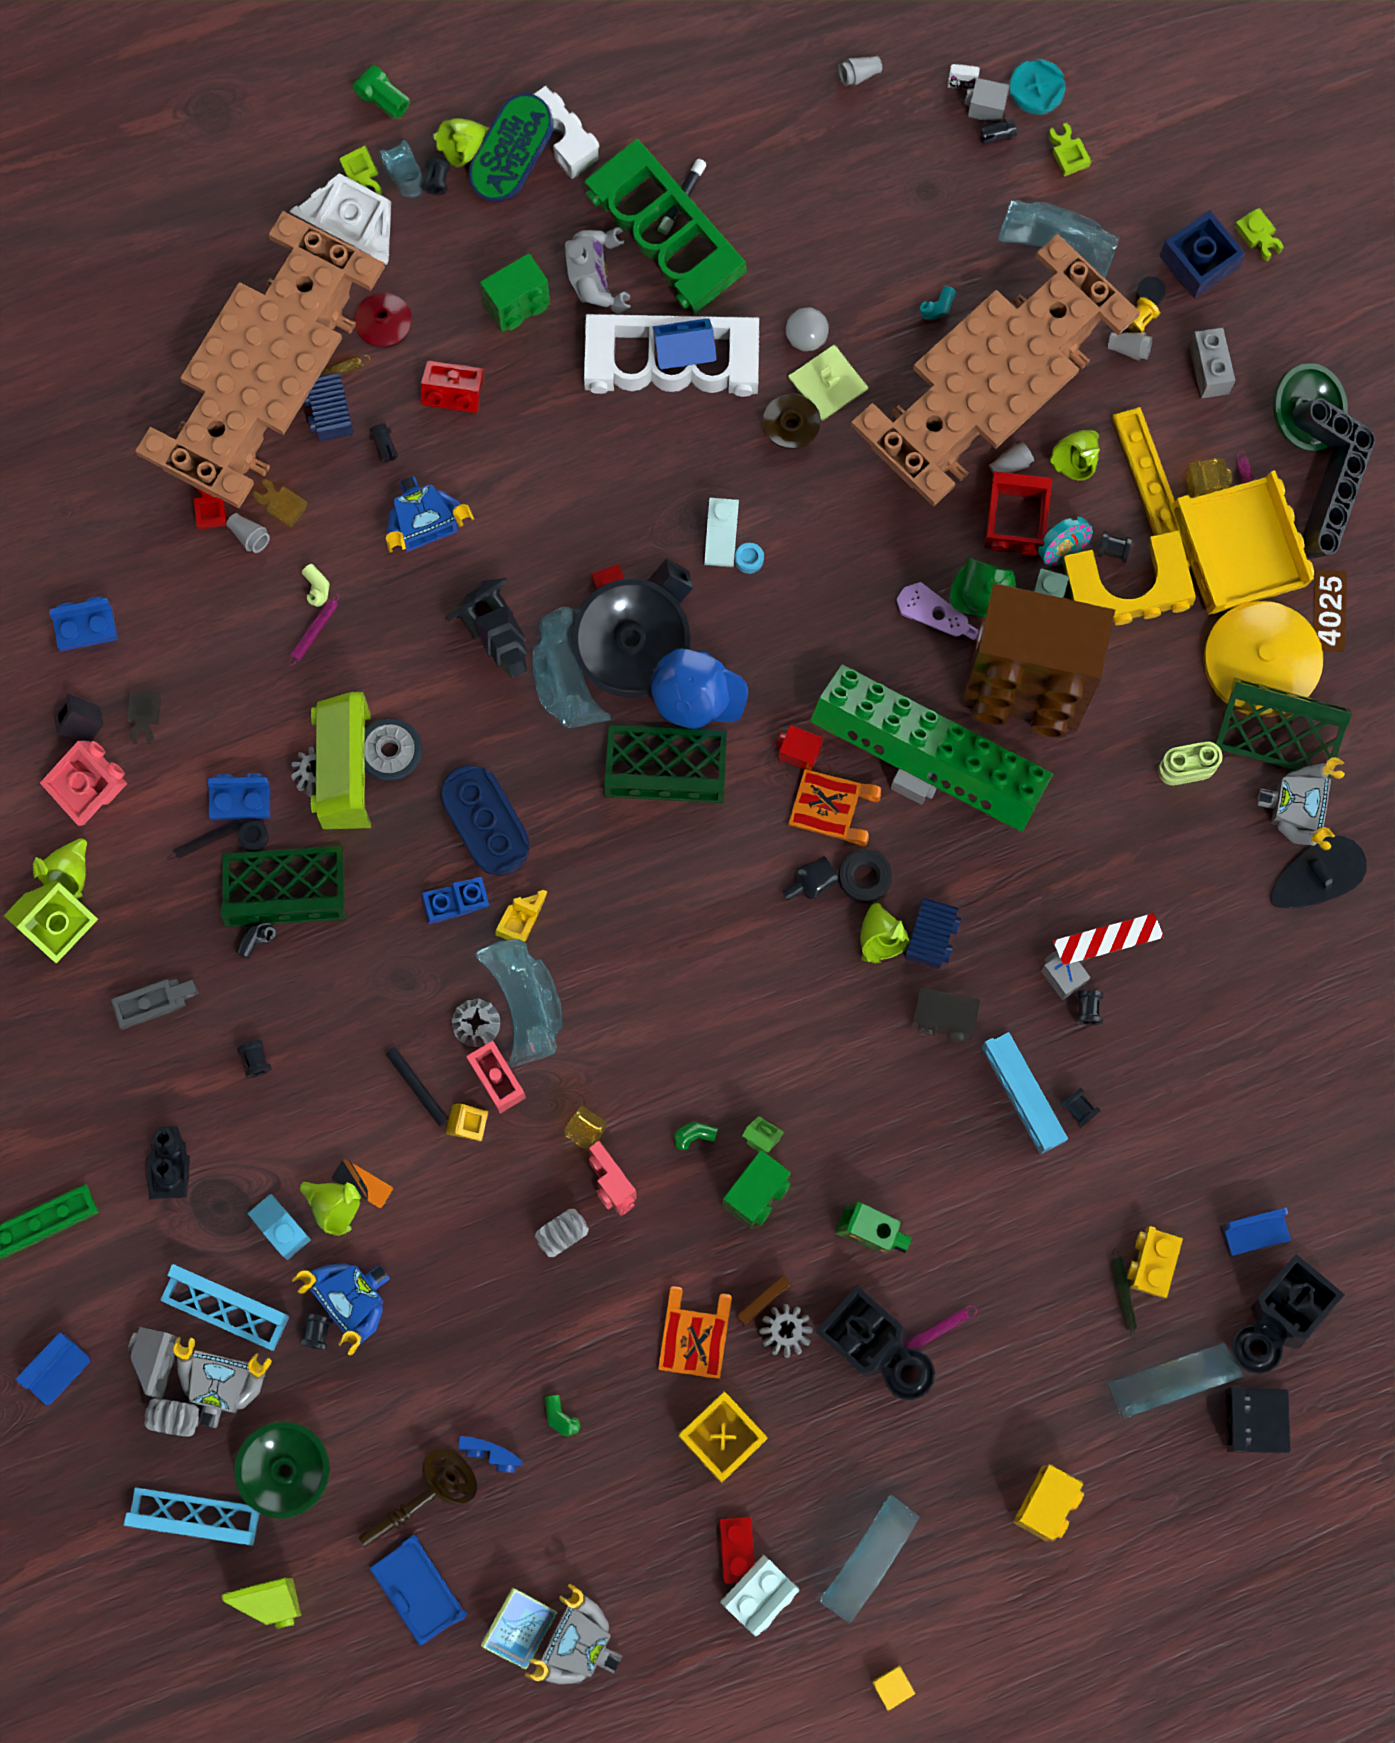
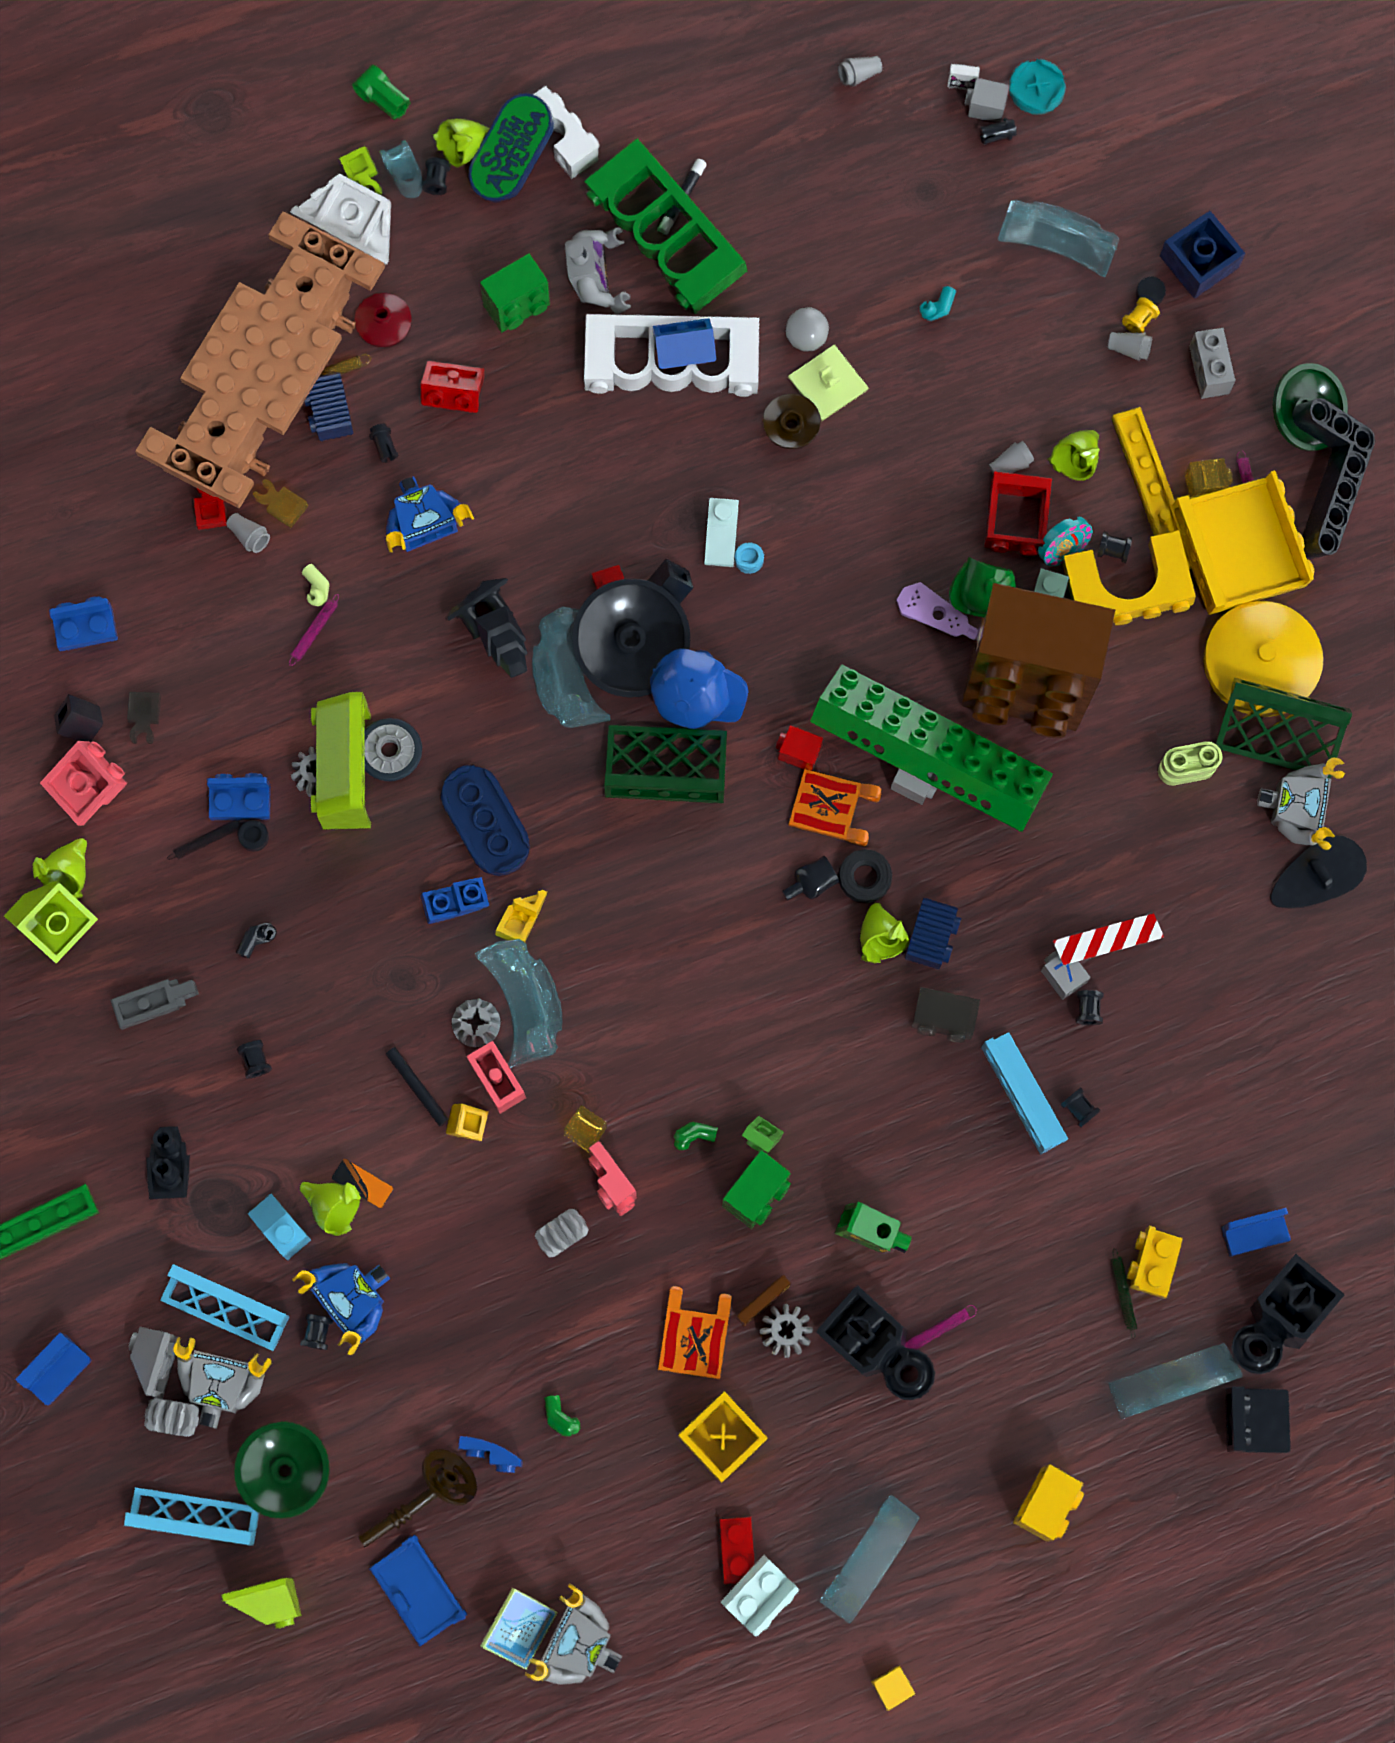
(289, 909): dark green fence -> none
(995, 371): nougat piece -> none
(1069, 153): lime plate -> none
(1257, 230): lime plate -> none
(1330, 609): reddish brown sticker -> none

